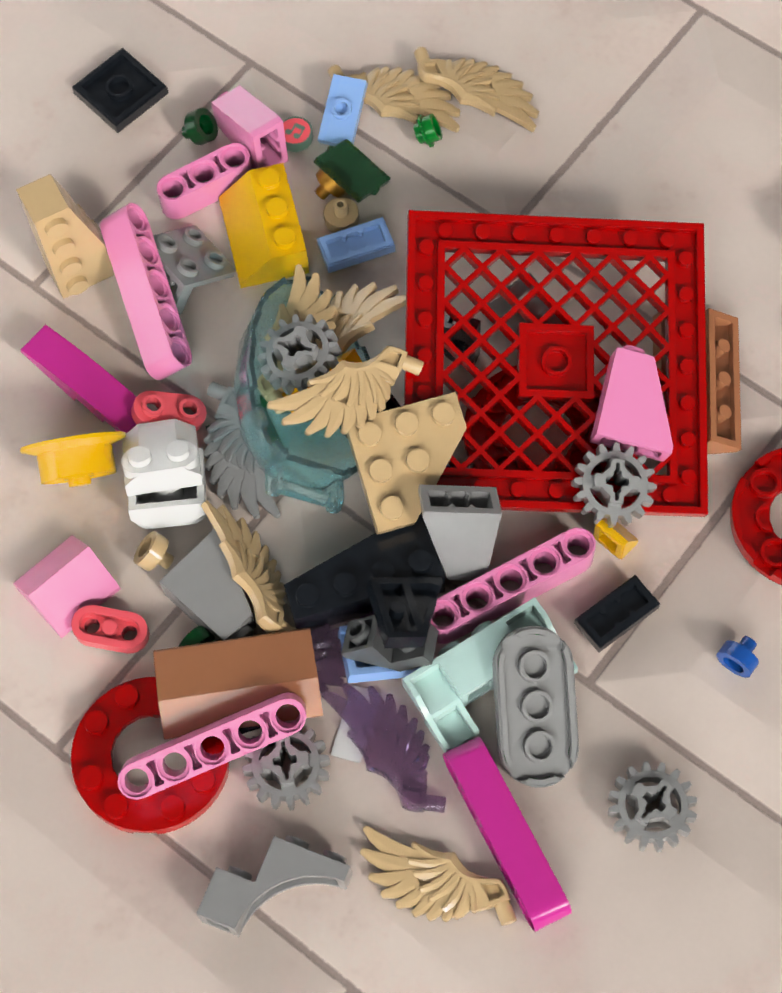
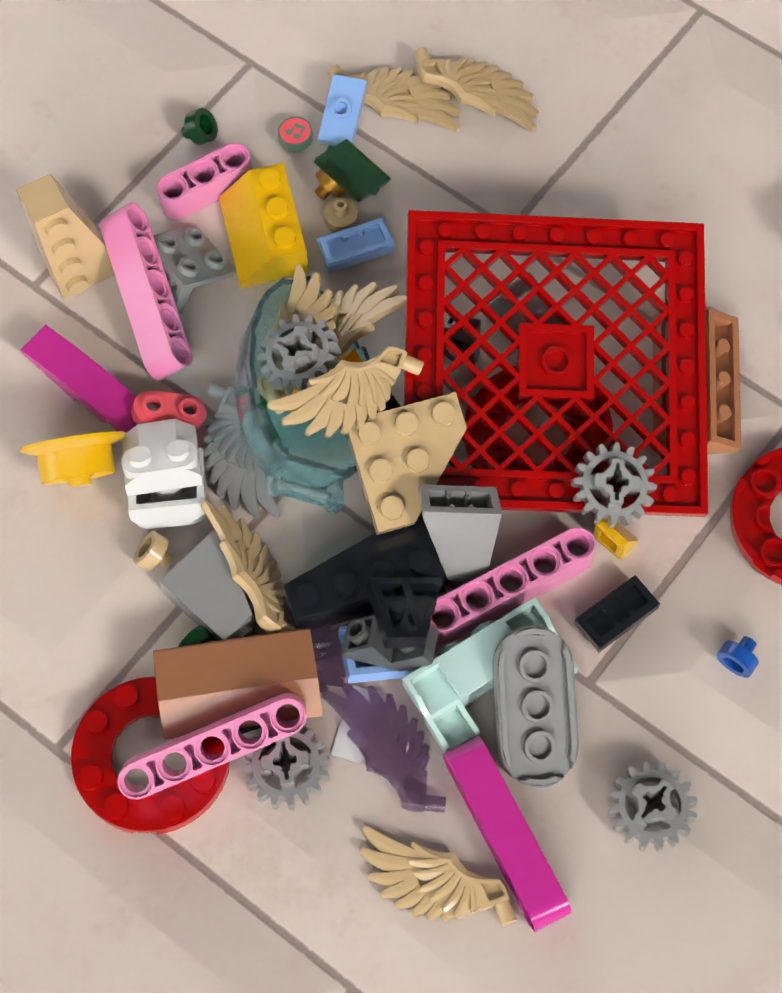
(65, 583): bright pink slope -> none
(112, 629): coral plate -> none
(120, 90): black tile -> none
(253, 125): bright pink slope -> none
(288, 864): light grey arch -> none
(427, 129): green plate -> none
(633, 406): bright pink slope -> none

